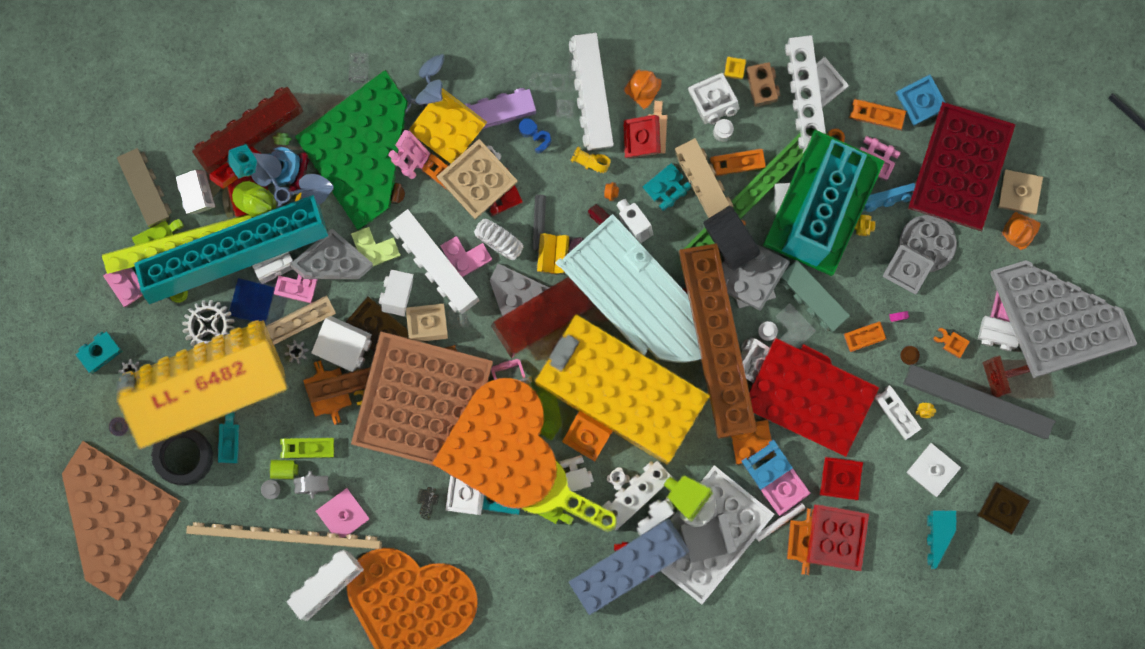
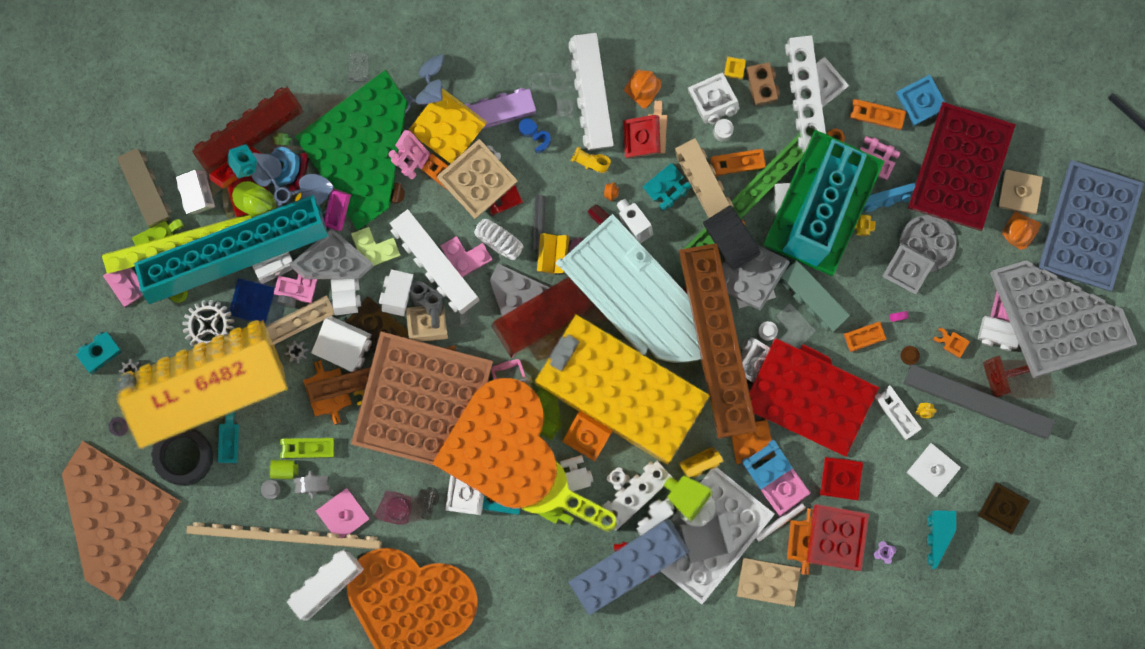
(286, 301): none -> dark grey tile
(336, 209): none -> dark pink plate
(344, 296): none -> white brick
(394, 508): none -> clear pink piece
(429, 298): none -> dark grey beam
(696, 464): none -> yellow plate
(768, 582): none -> tan plate
(885, 557): none -> lavender plate
(1090, 225): none -> sand blue plate

